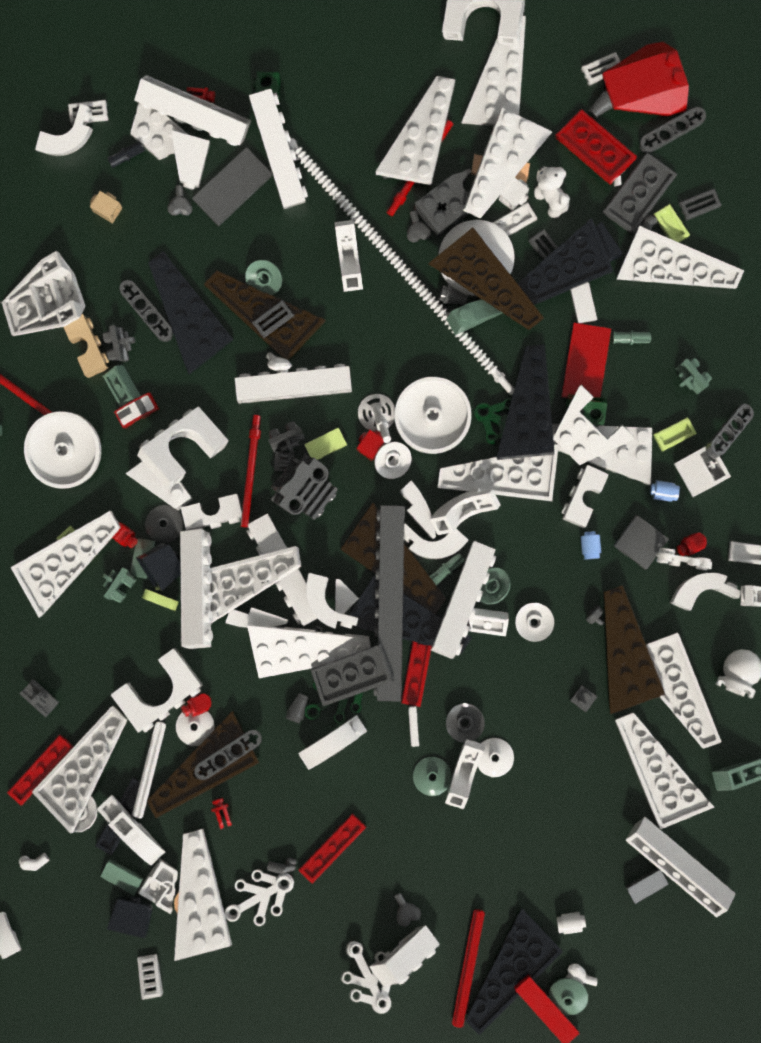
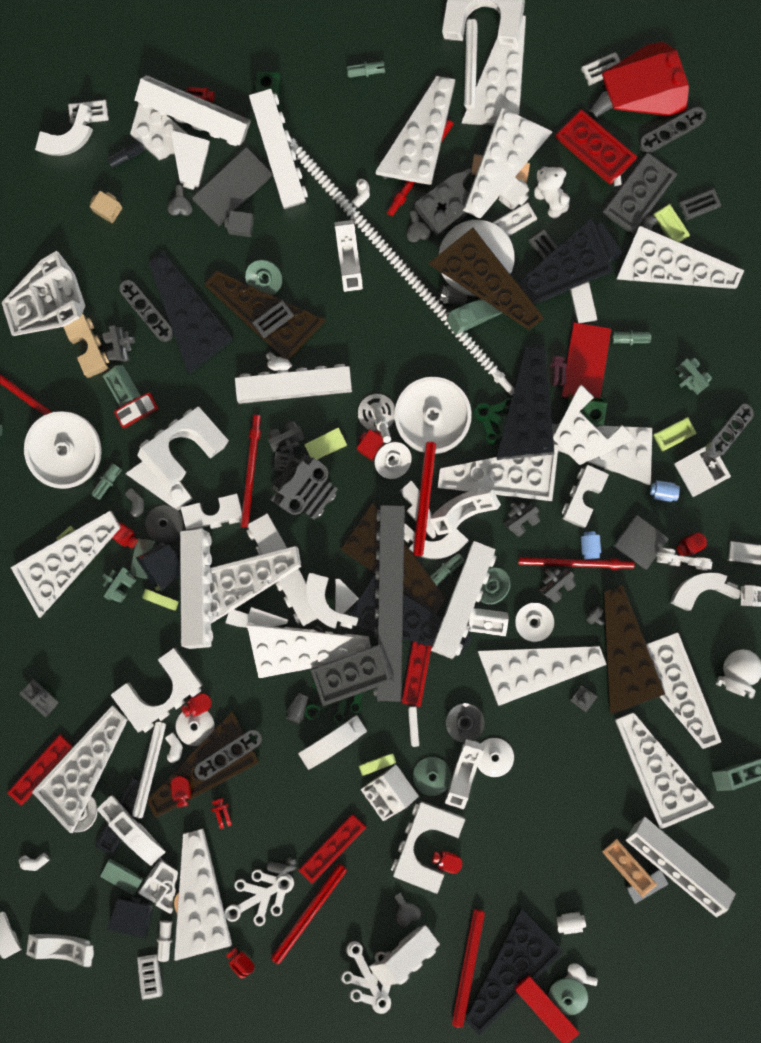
(60, 947): none -> white arch
(106, 481): none -> sand green axle
(137, 502): none -> dark grey arm
(164, 940): none -> white axle
(176, 748): none -> white arm
(180, 791): none -> red arm
(239, 223): none -> dark grey brick
(240, 963): none -> red arm
(308, 914): none -> red axle
(363, 193): none -> white arm
(365, 69): none -> sand green axle
(377, 764): none -> yellowish green beam
(389, 793): none -> white slope
(408, 866): none -> white arch
(424, 499): none -> red axle
(447, 861): none -> red arm
(470, 67): none -> white axle
(519, 515): none -> dark grey hips
(530, 670): none -> white wing
(555, 581): none -> dark grey hips
(558, 371): none -> clear pink arm
(613, 564): none -> red bar
(629, 868): none -> light nougat tile

